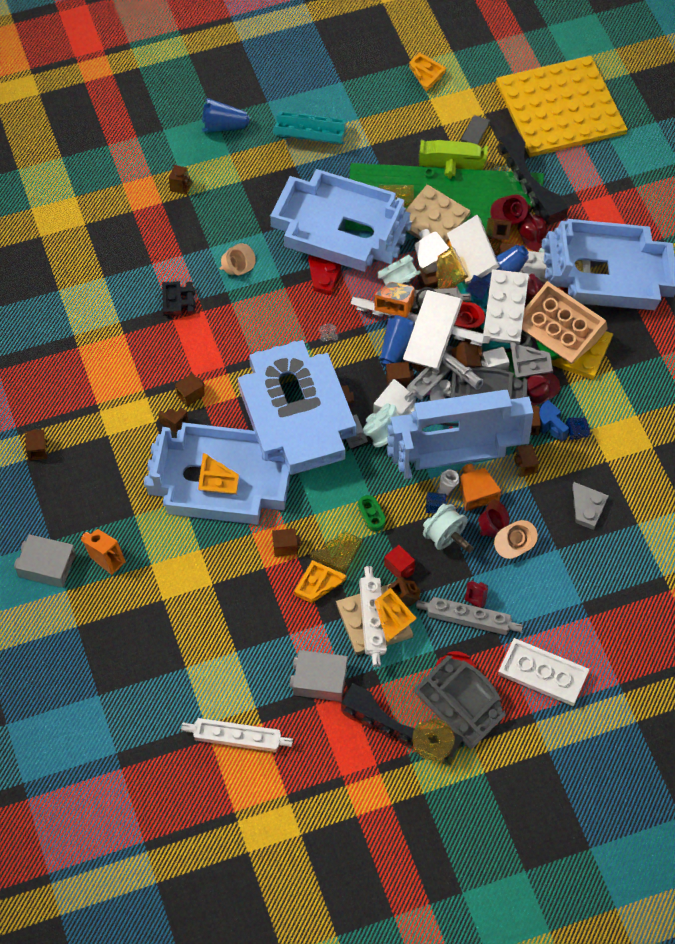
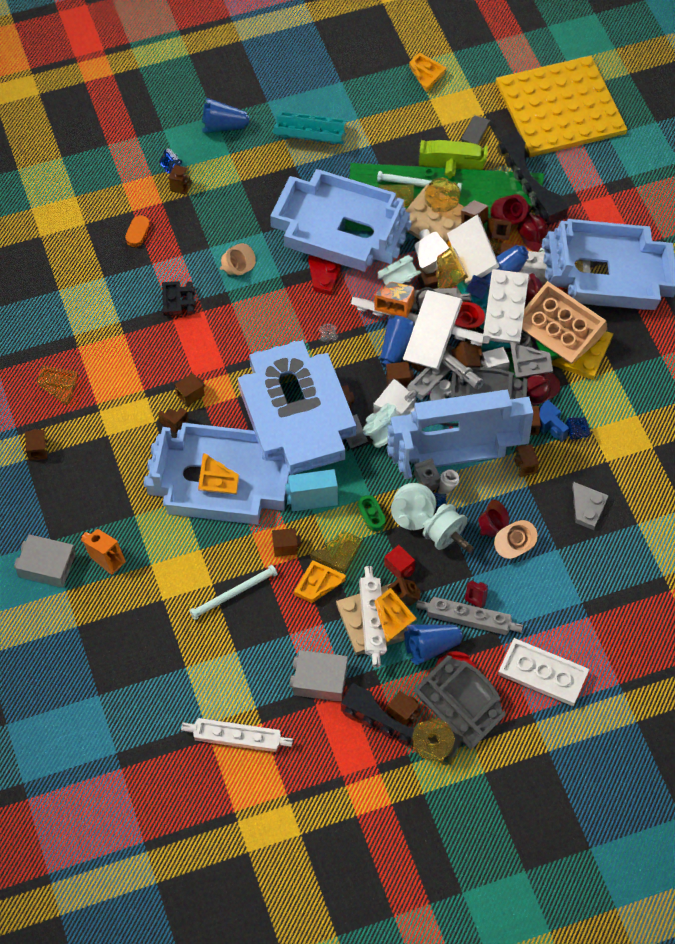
(58, 382): none -> clear yellow wing
(137, 231): none -> orange tile
(169, 159): none -> clear blue tile
(271, 571): none -> light aqua bar
(312, 490): none -> medium azure brick
(403, 709): none -> reddish brown brick
(405, 180): none -> light aqua bar
(413, 506): none -> light aqua wheel
(427, 474): none -> light grey brick
(430, 640): none -> blue cone
(438, 203): none -> clear yellow plate
(473, 209): none -> reddish brown brick
(477, 487): orange torso -> none

